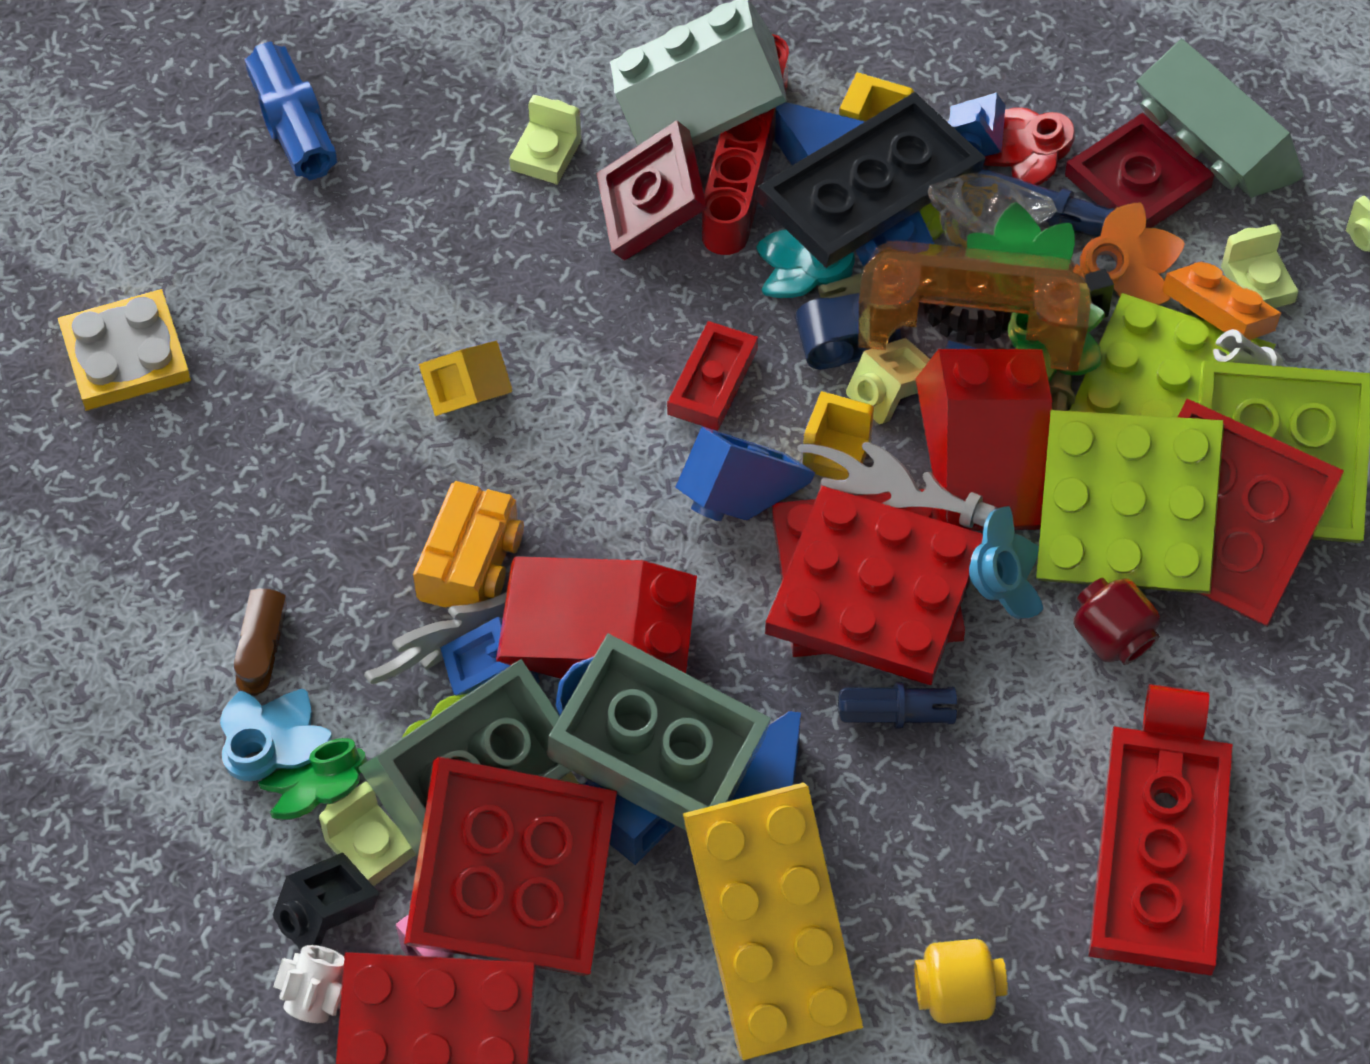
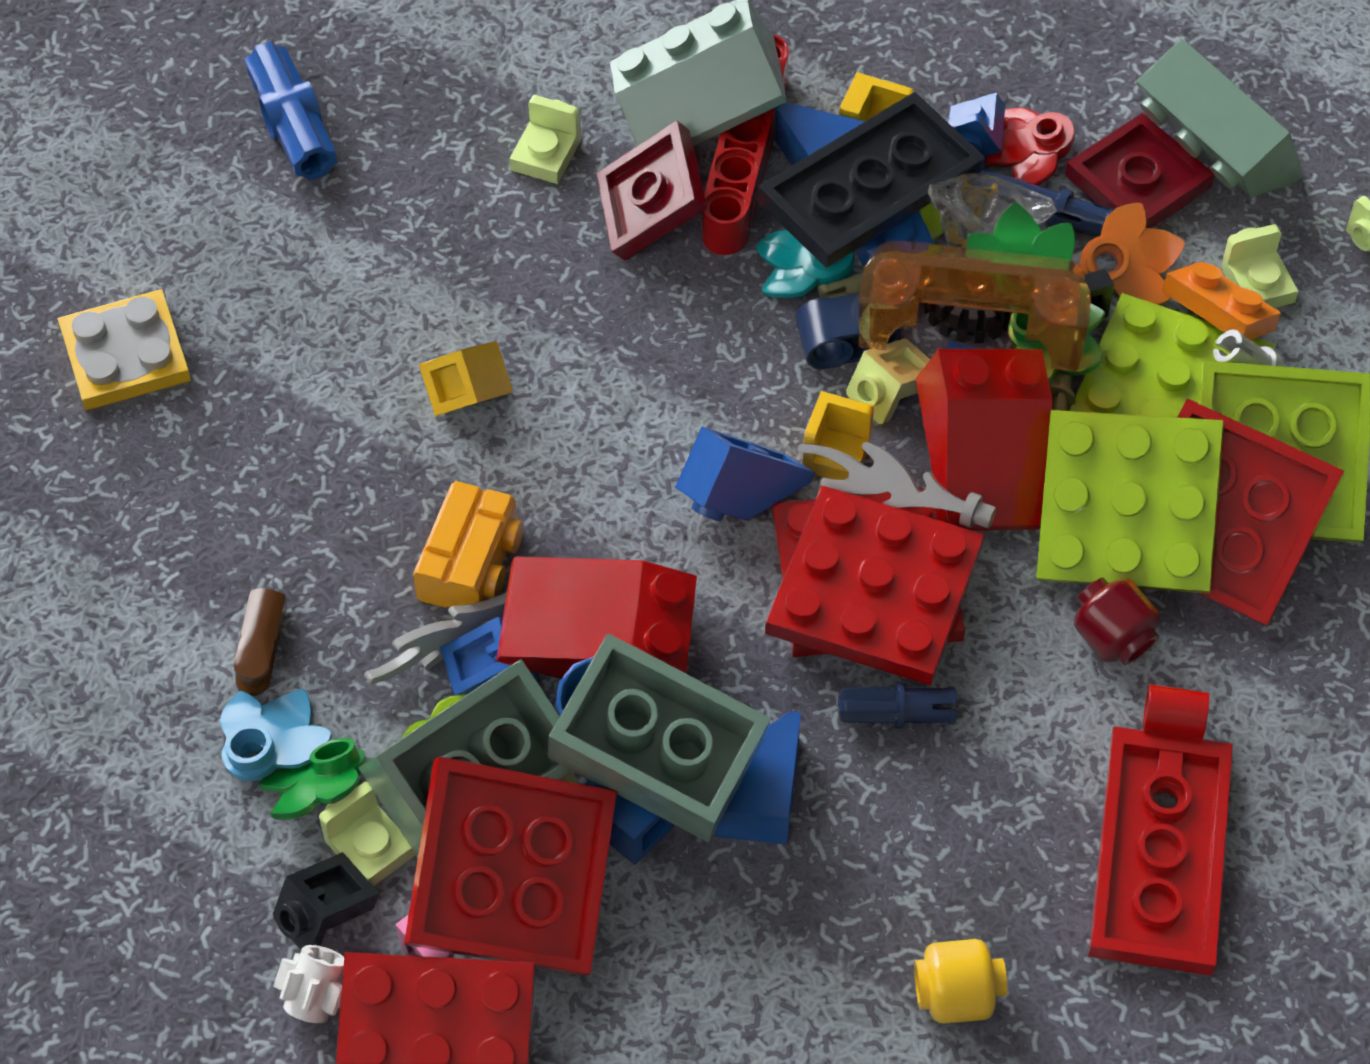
(712, 375): red plate -> none
(773, 920): yellow plate -> none
(1003, 564): dark azure plate -> none

